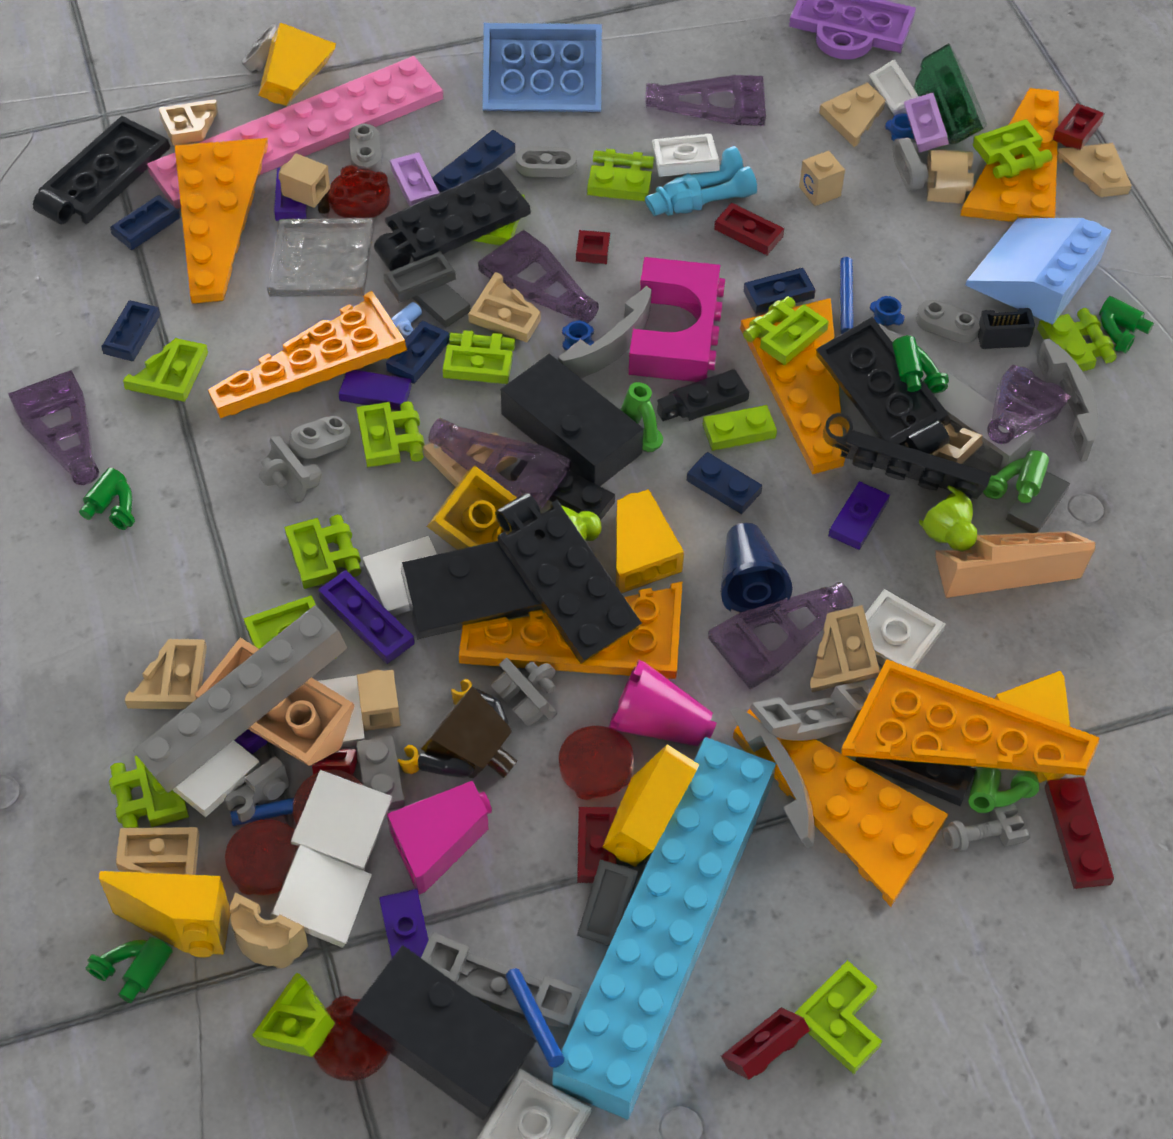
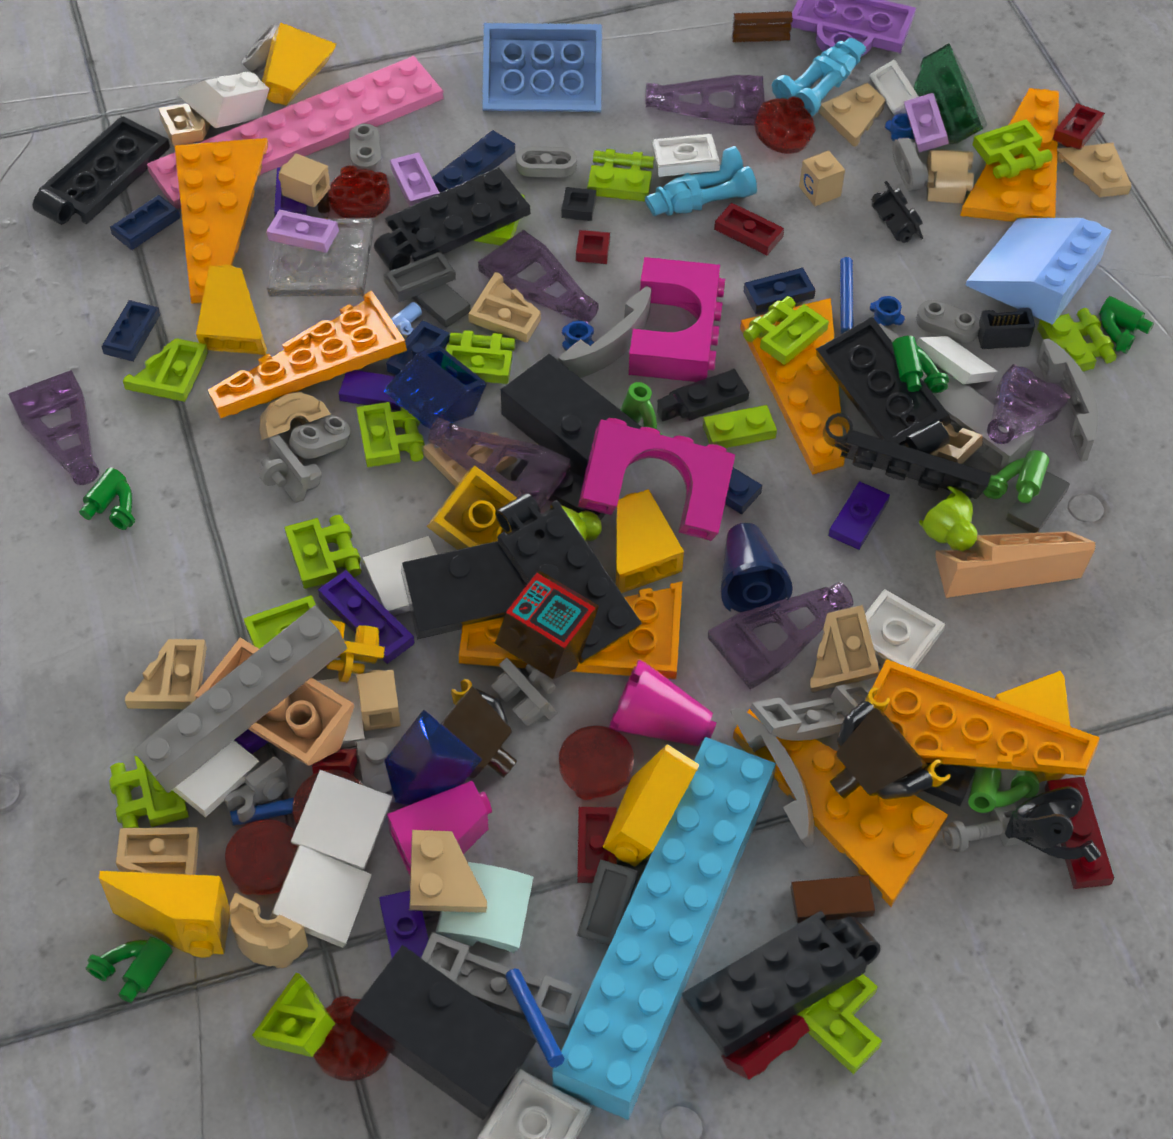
(227, 98): none -> white slope
(228, 315): none -> yellow slope
(291, 406): none -> tan cylinder
(302, 231): none -> lavender plate
(364, 649): none -> yellow hips
(428, 761): none -> clear blue slope
(436, 387): none -> clear blue slope
(442, 875): none -> tan wing
(504, 919): none -> light aqua slope
(547, 626): none -> slope
(578, 204): none -> black plate
(703, 469): none -> dark pink arch
(760, 30): none -> reddish brown tile
(780, 980): none -> black hinge
(784, 125): none -> clear red tile
(831, 67): none -> medium azure piece
(834, 897): none -> reddish brown tile
(879, 756): none -> dark brown torso
(905, 221): none -> black hinge
(956, 360): none -> white tile
(1047, 822): none -> black helmet

